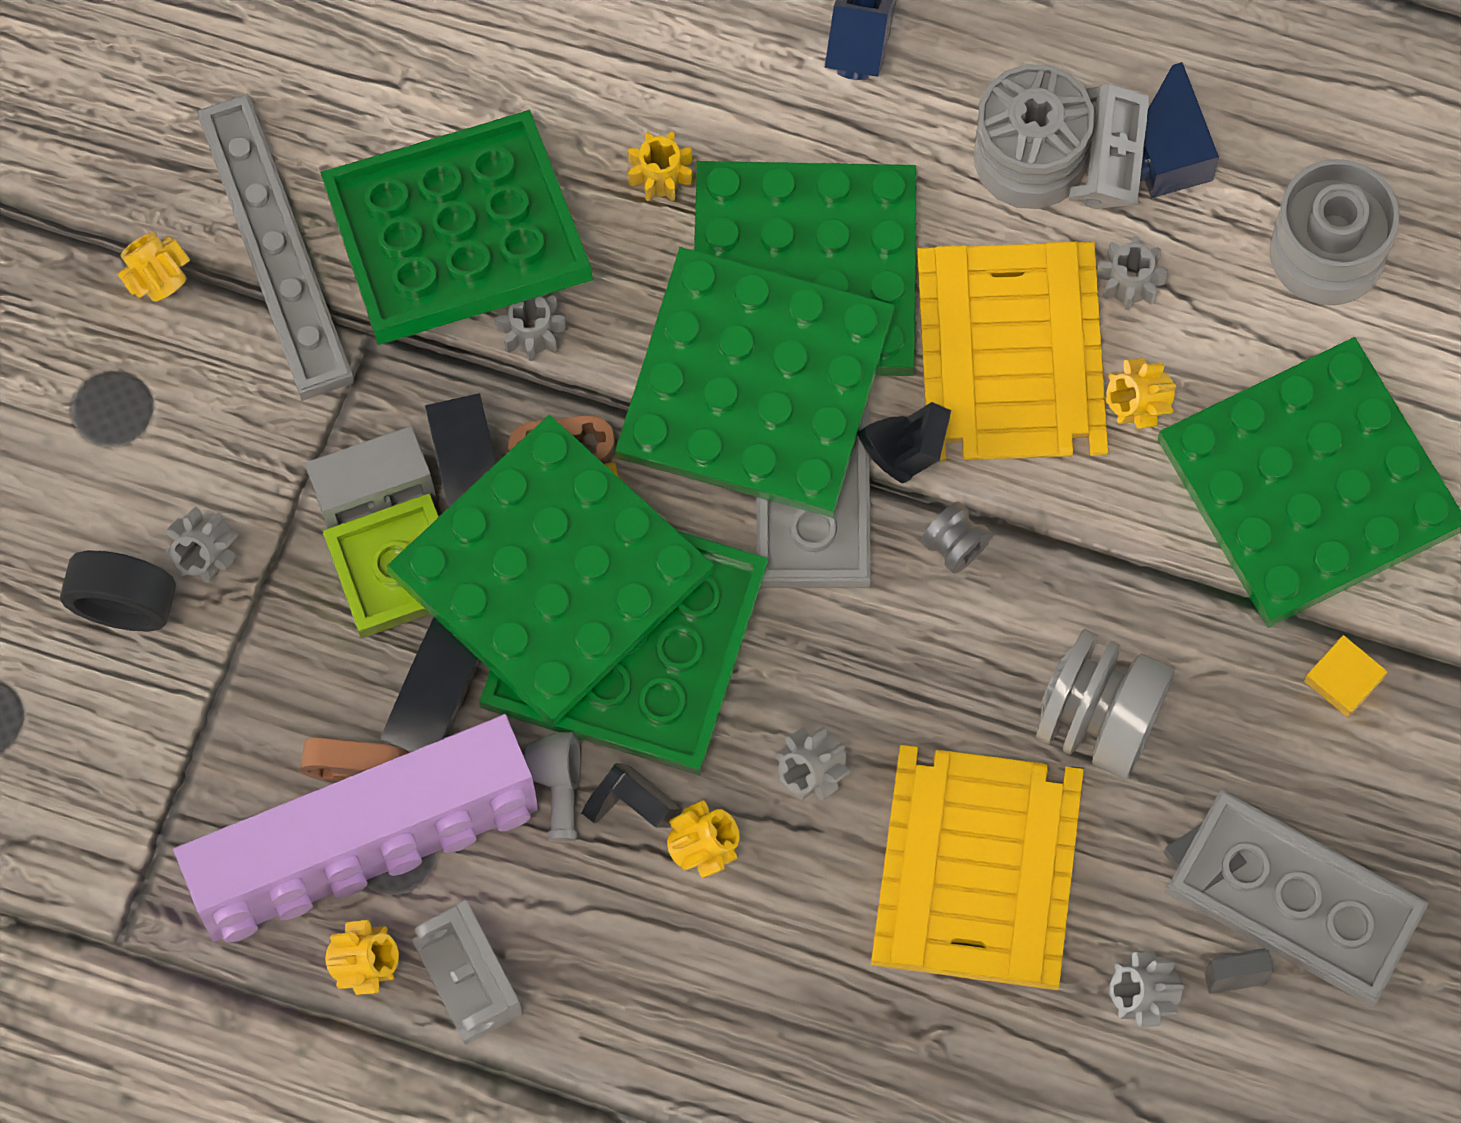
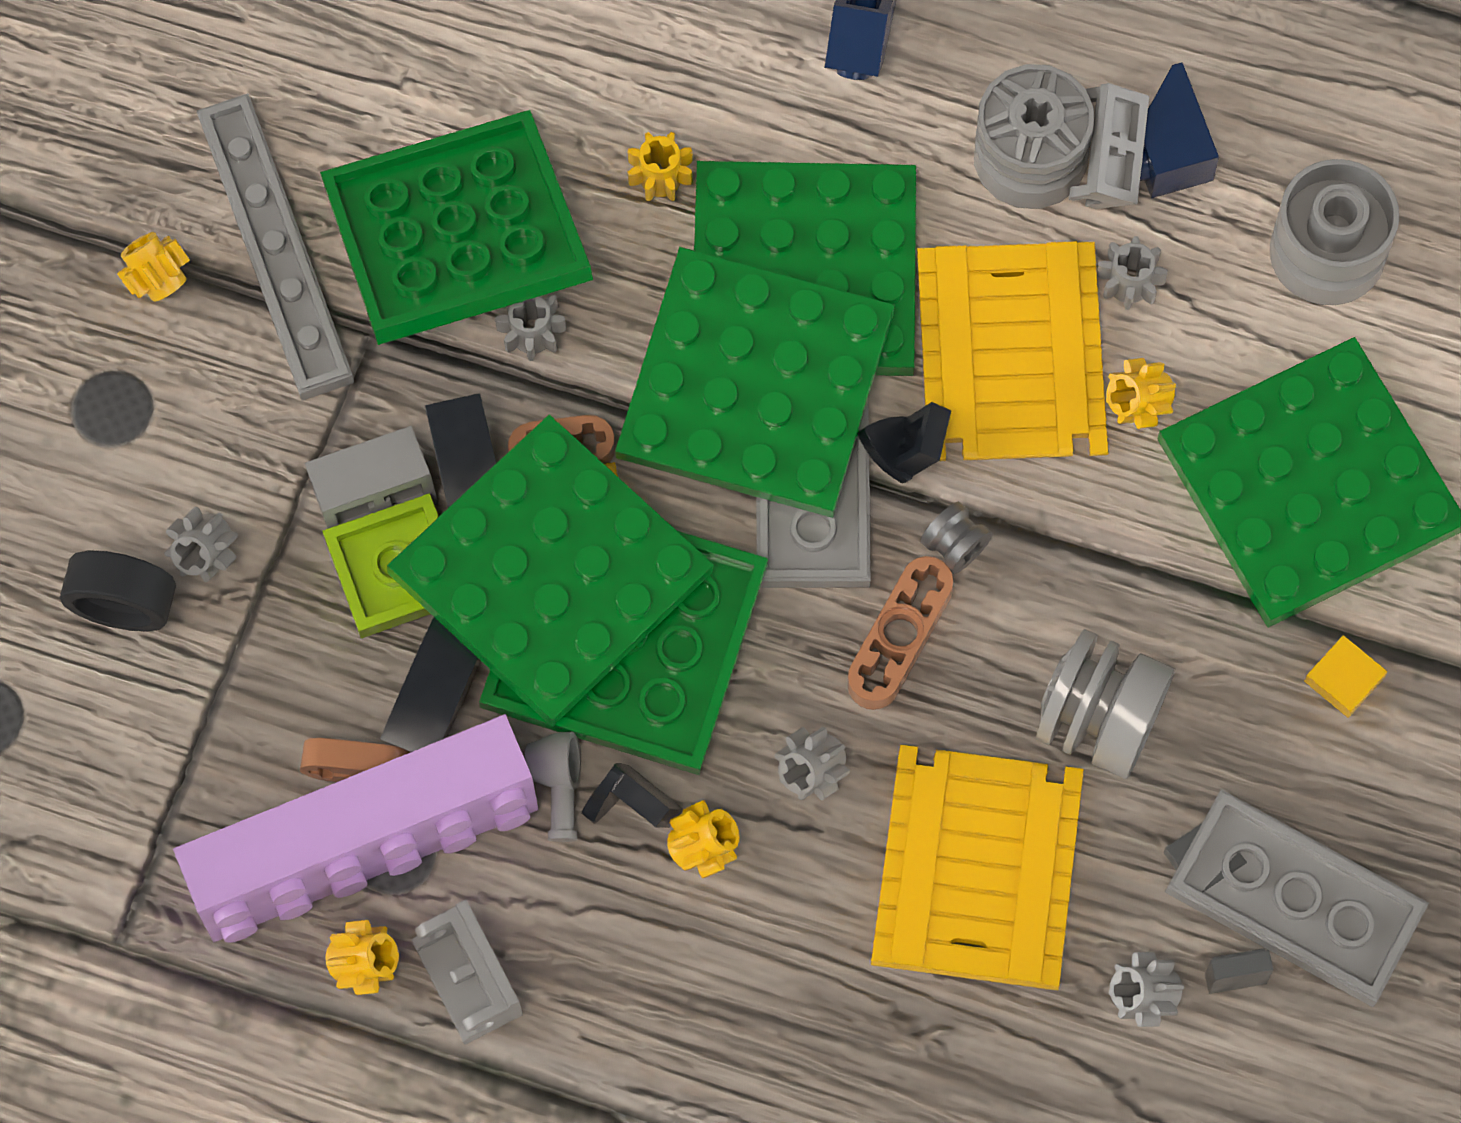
(906, 591): none -> nougat beam

